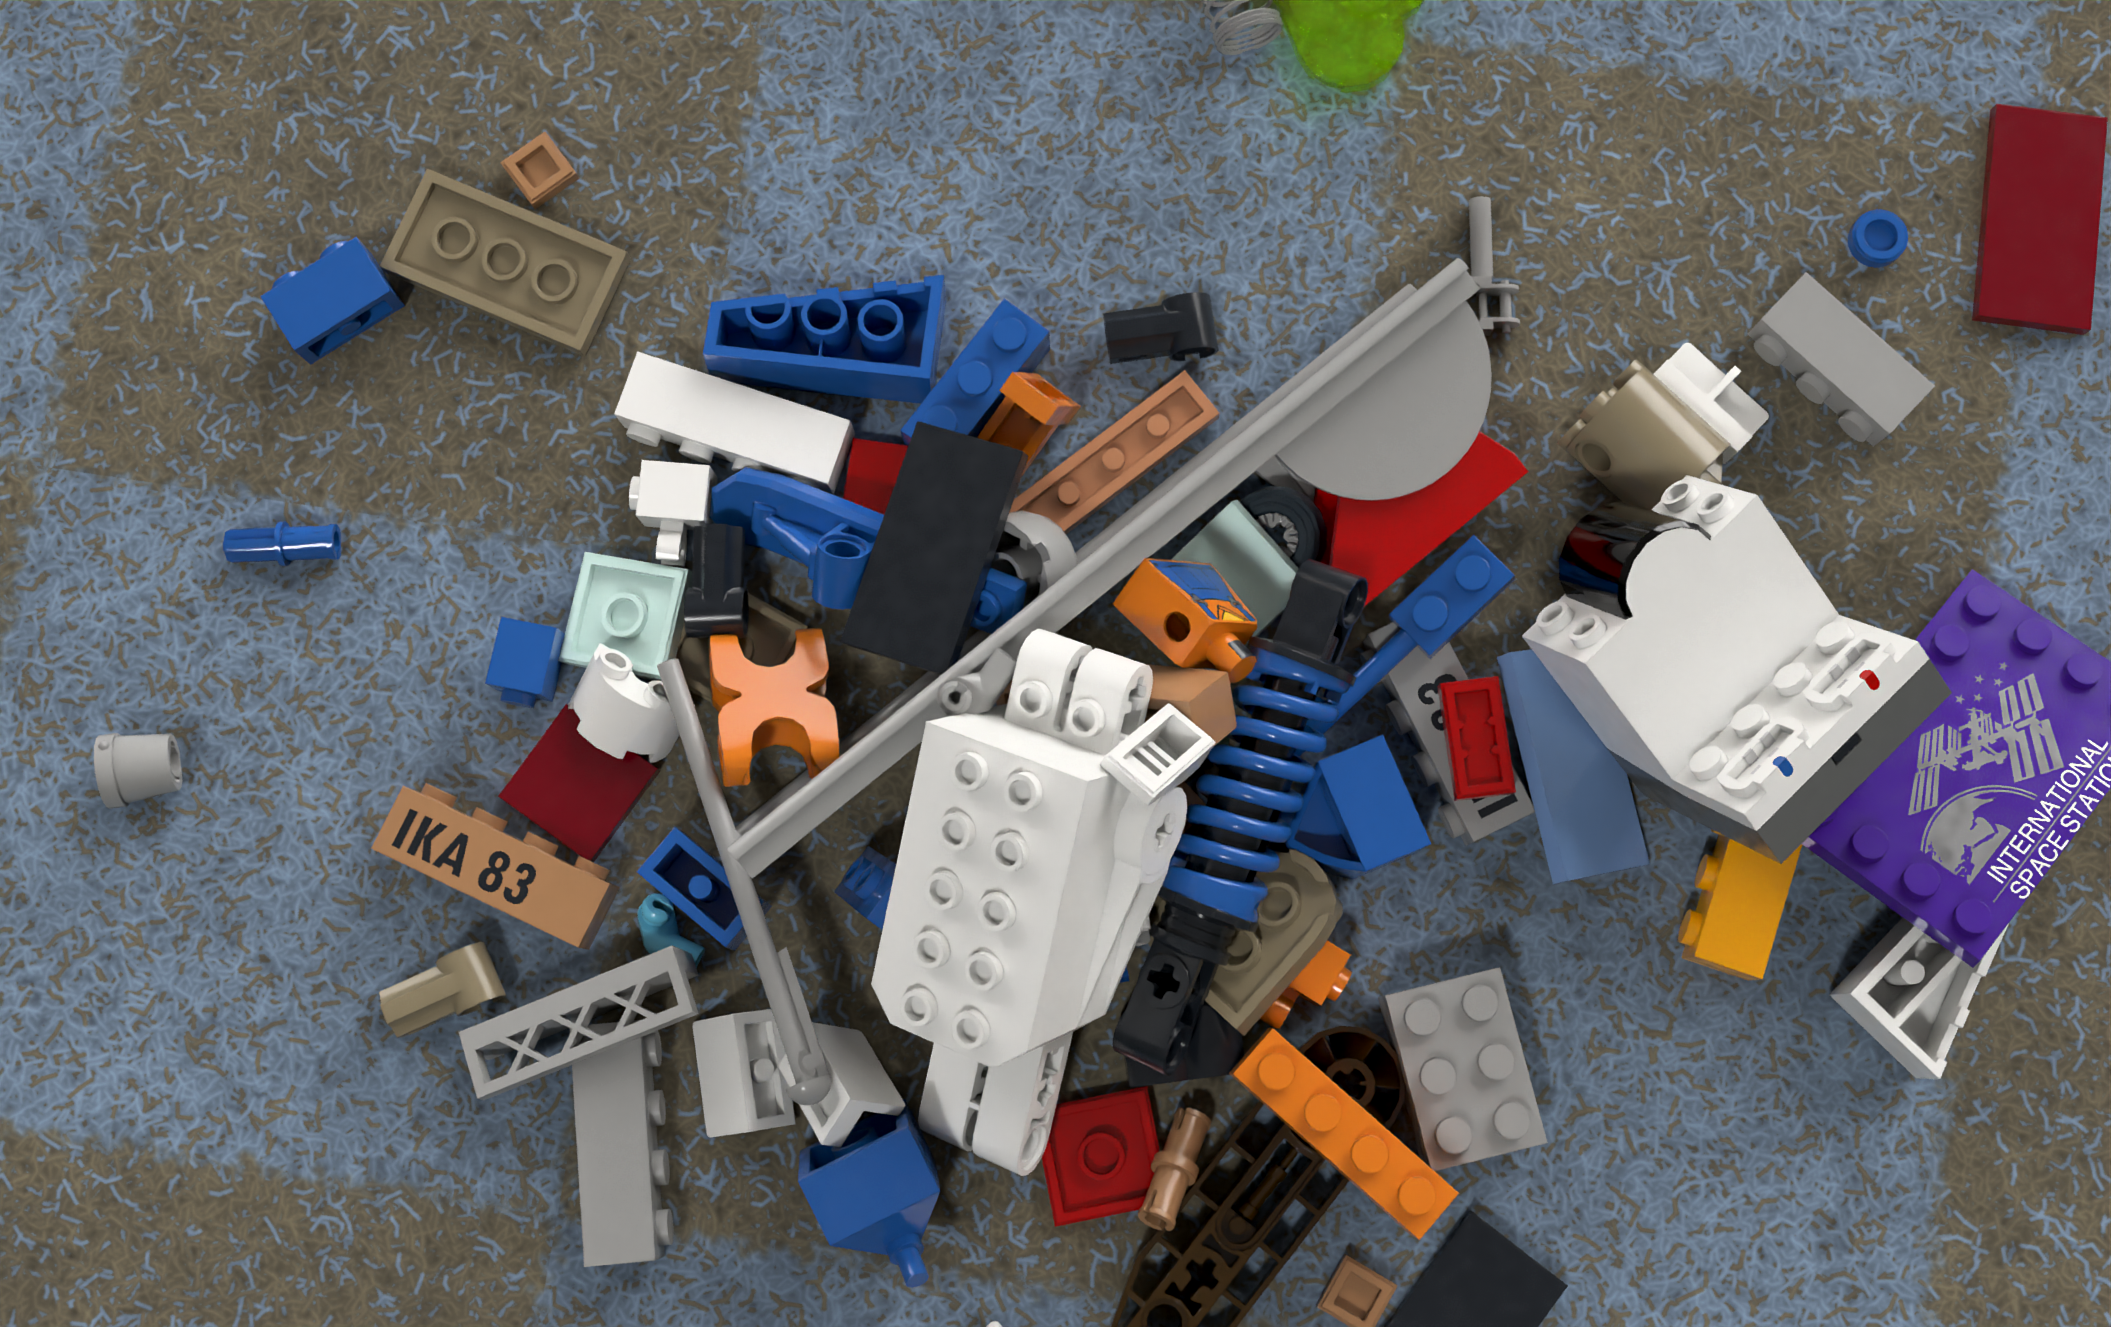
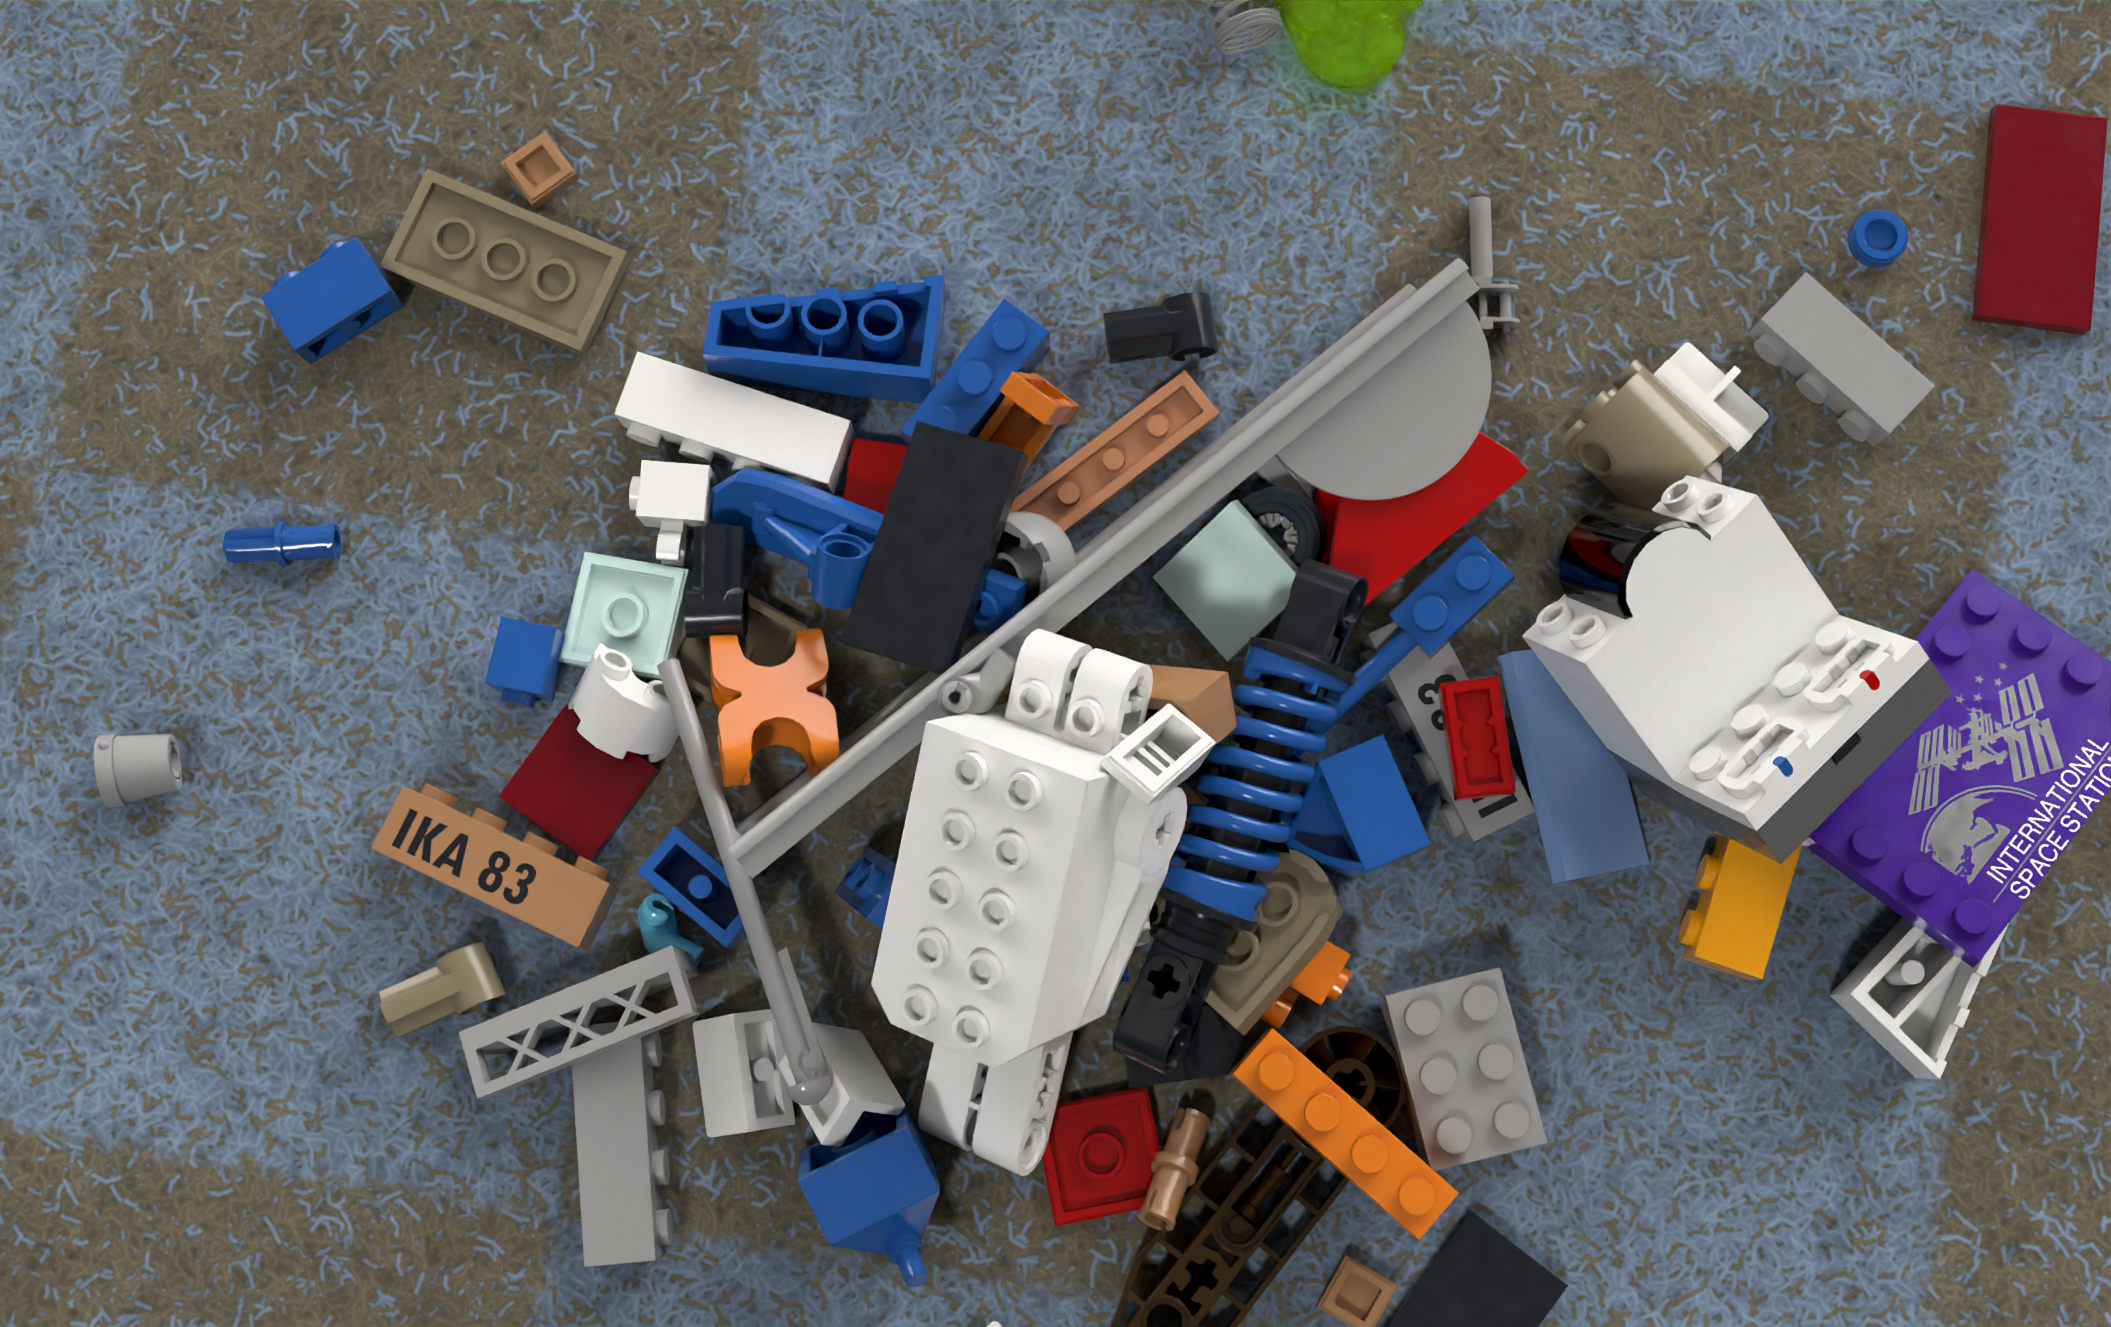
(1190, 615): orange torso -> none

